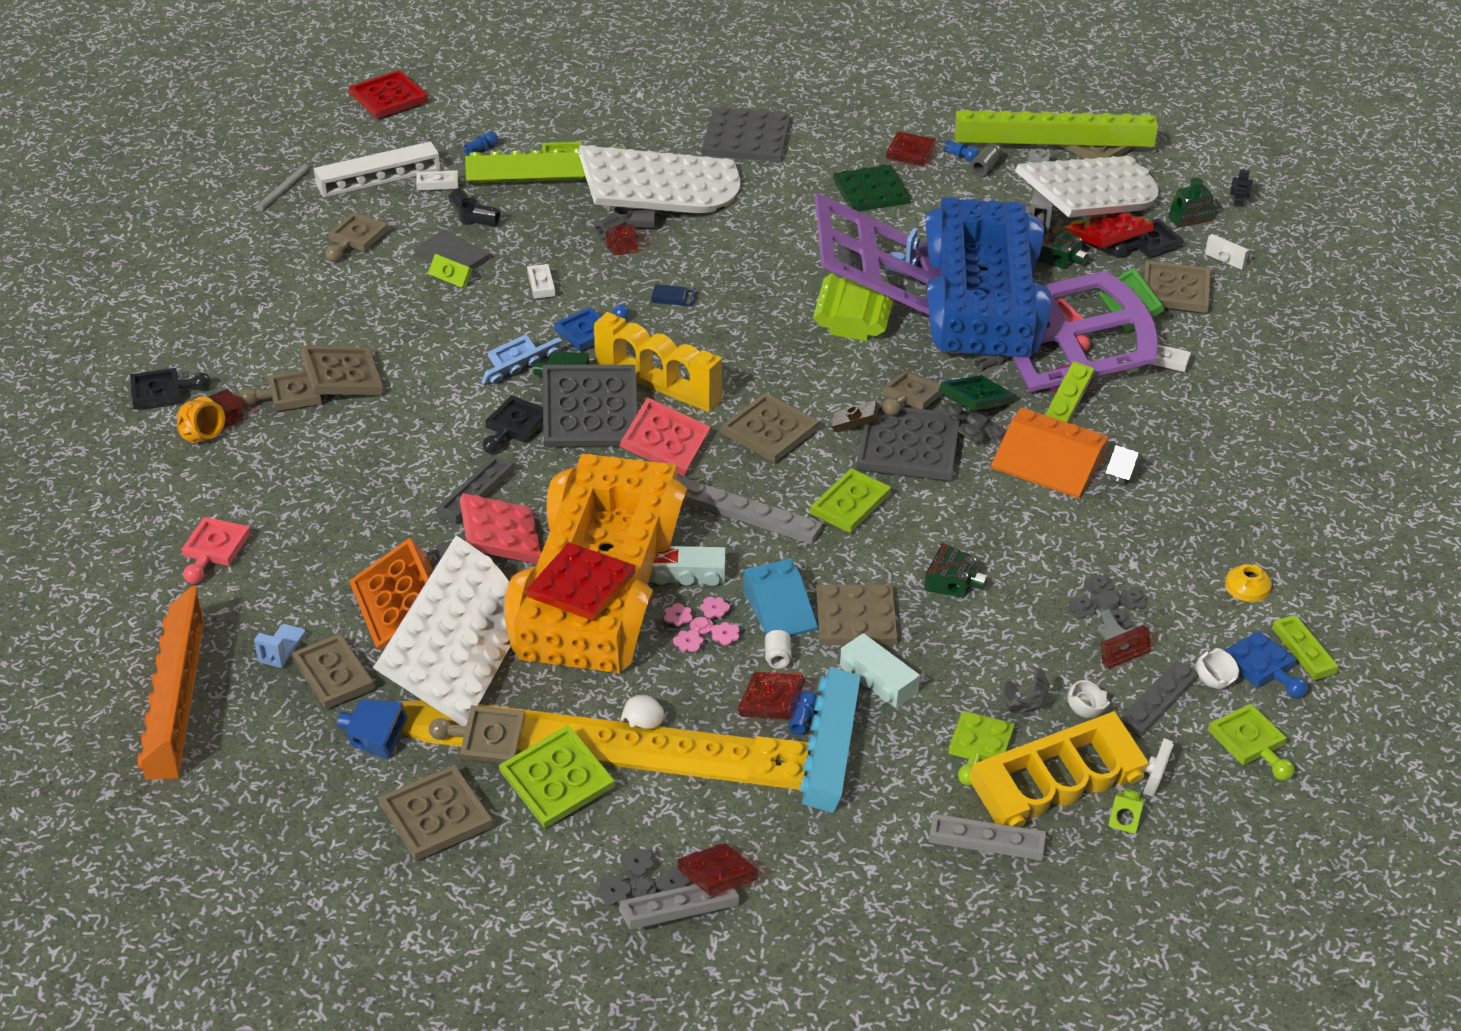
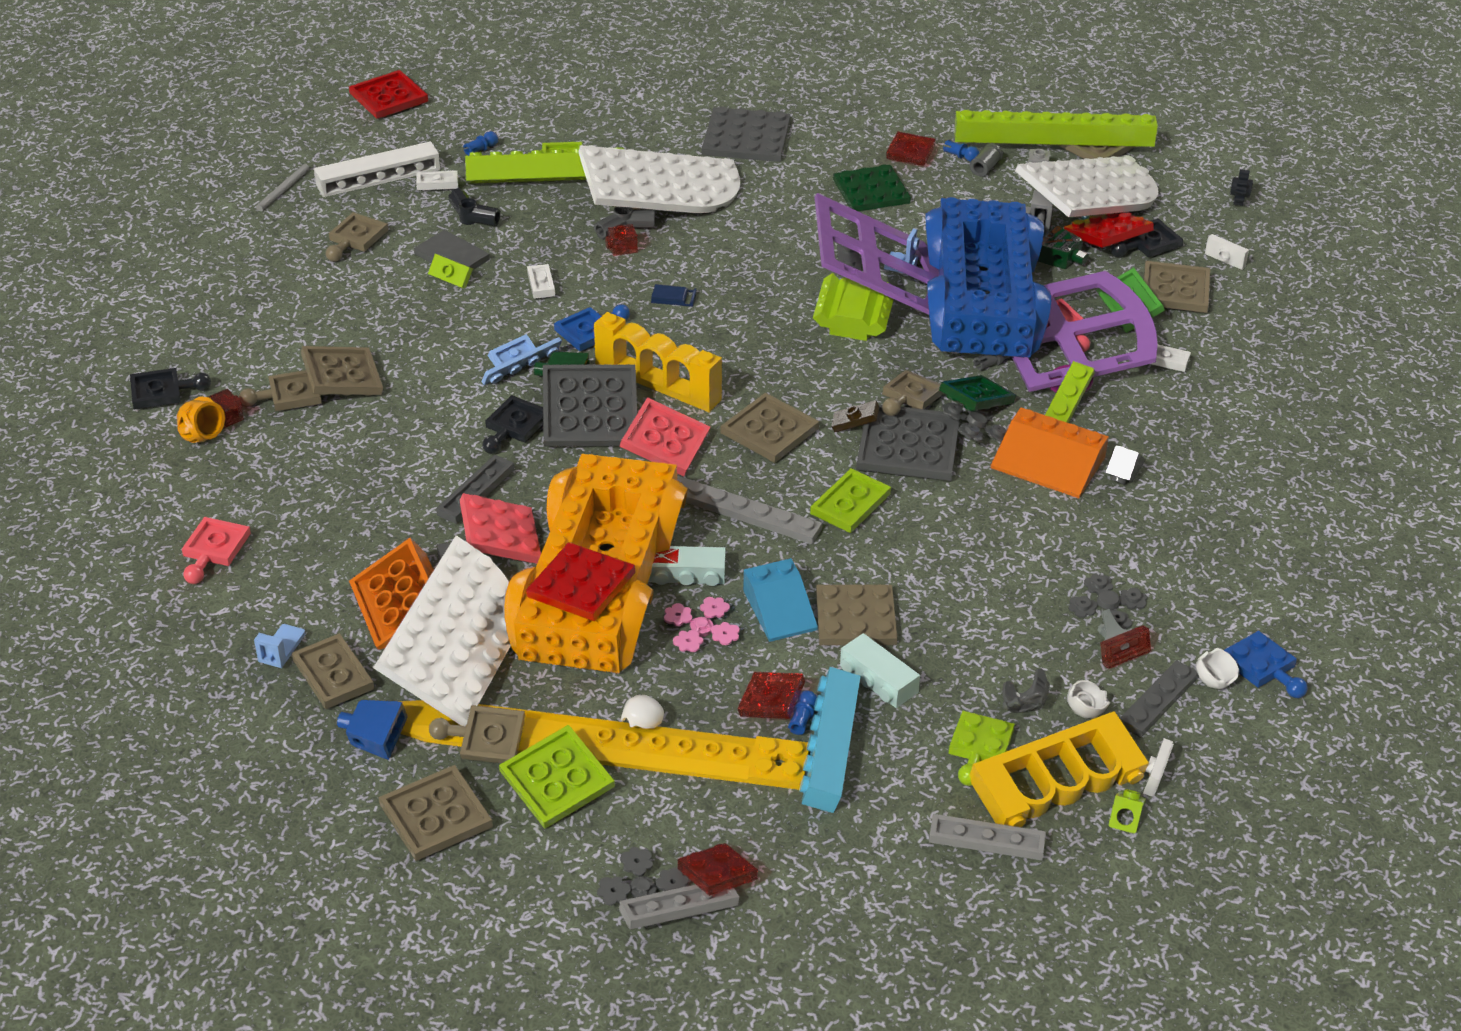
(173, 688): orange slope -> none
(778, 649): white brick -> none
(953, 573): torso -> none
(1192, 205): dark green torso -> none
(1248, 588): yellow piece -> none
(1251, 736): lime plate -> none
(1305, 647): lime plate -> none

